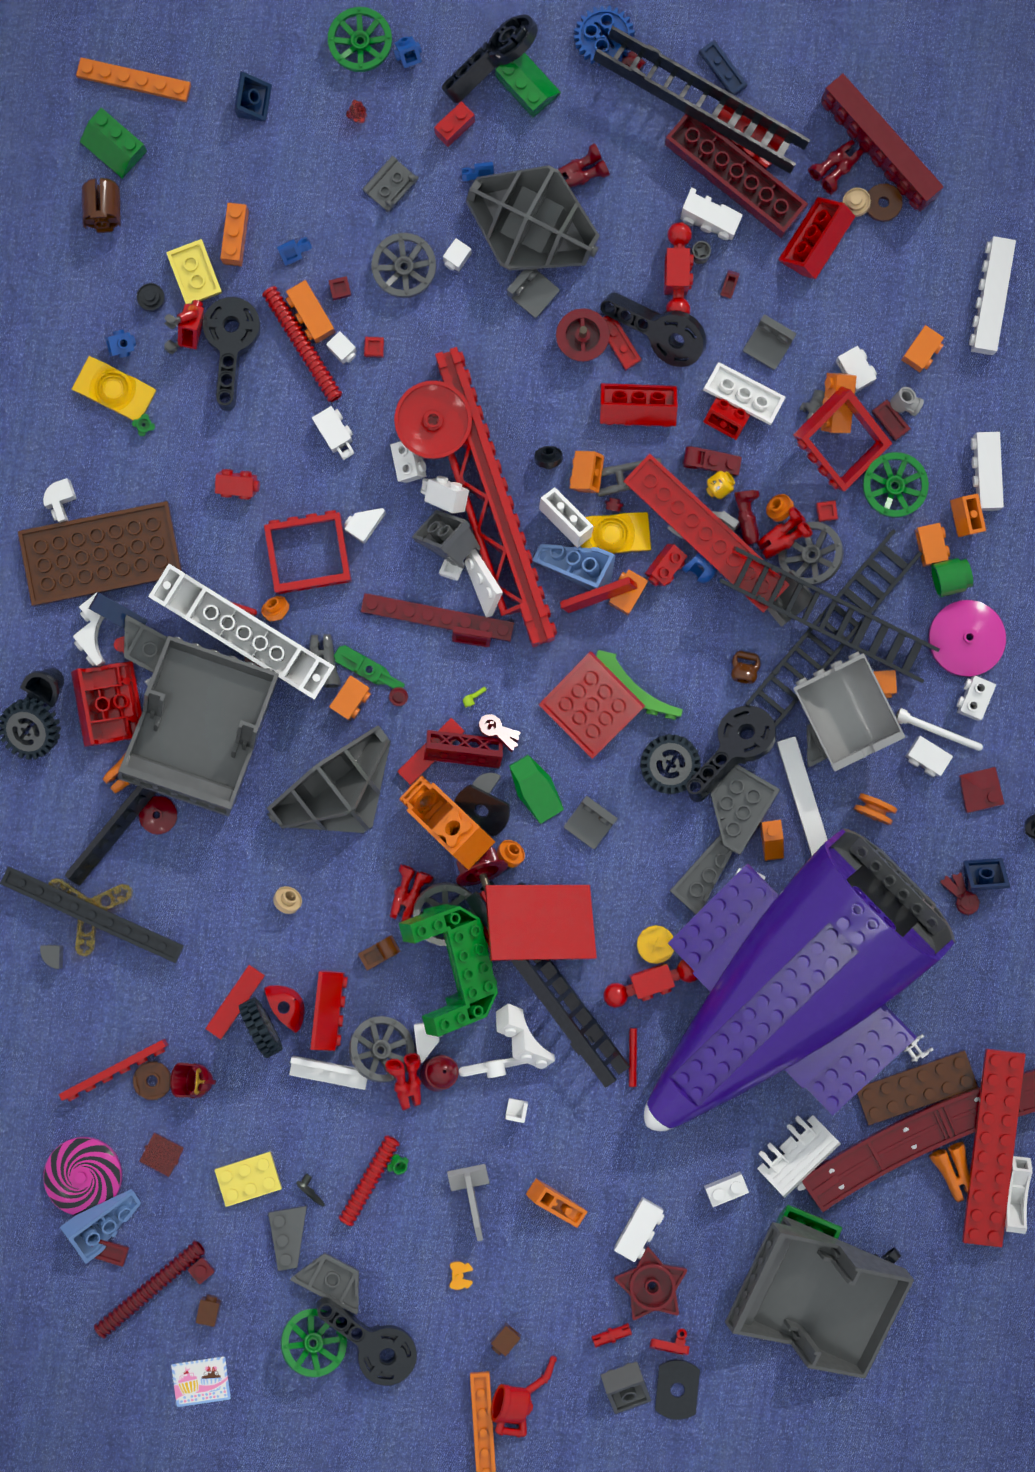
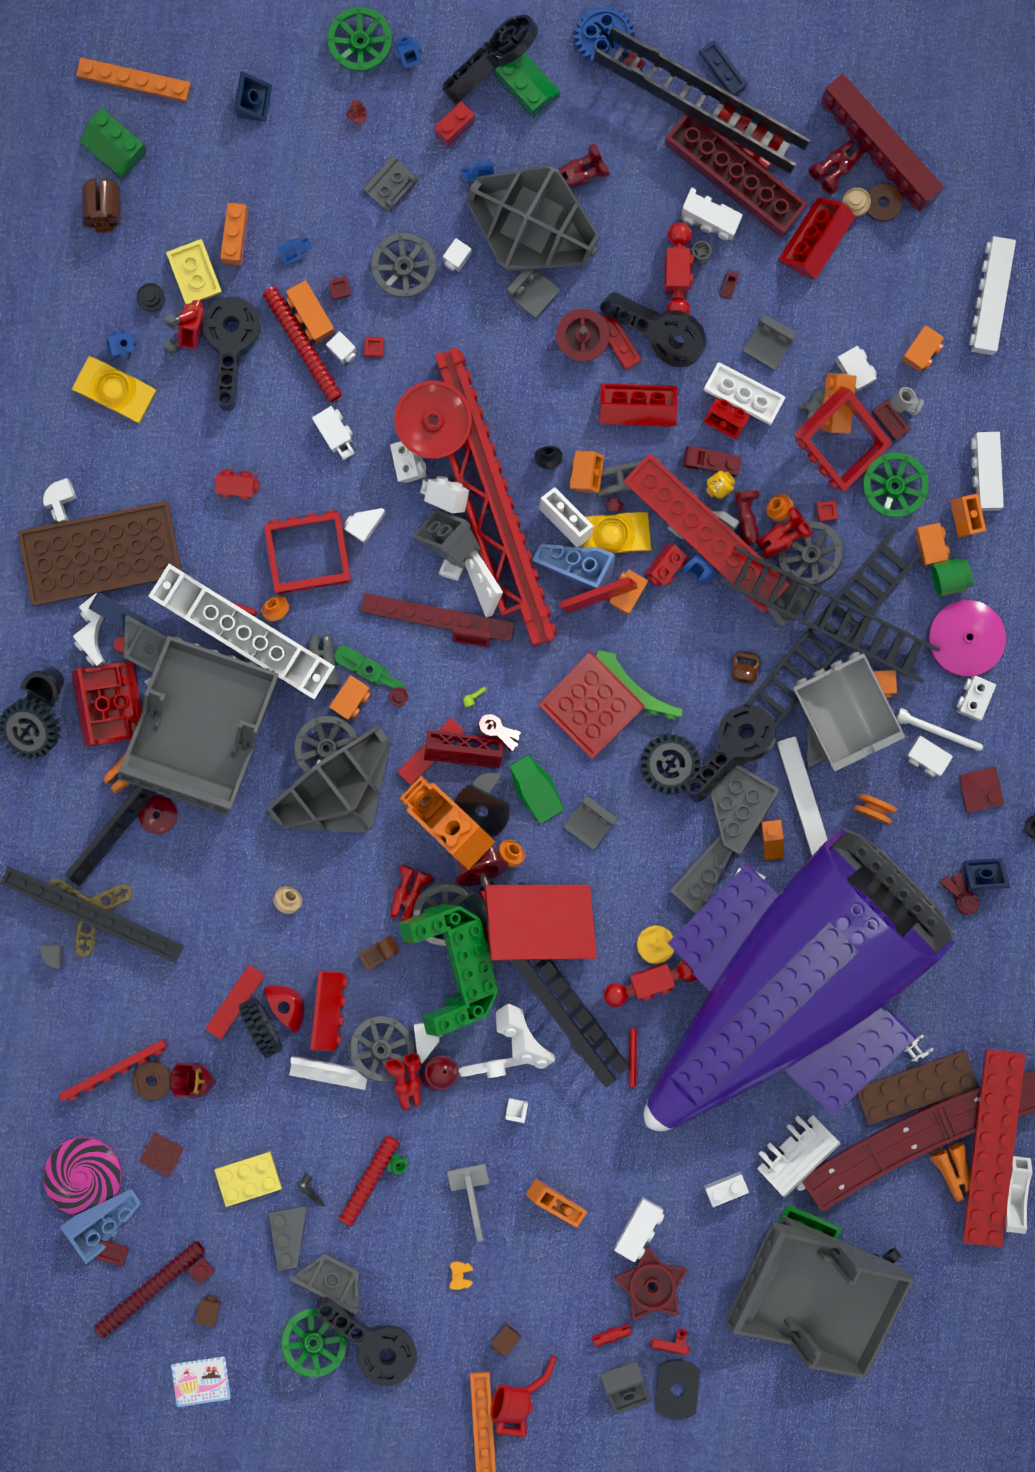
(148, 425): green plate -> none
(323, 741): none -> dark grey wheel

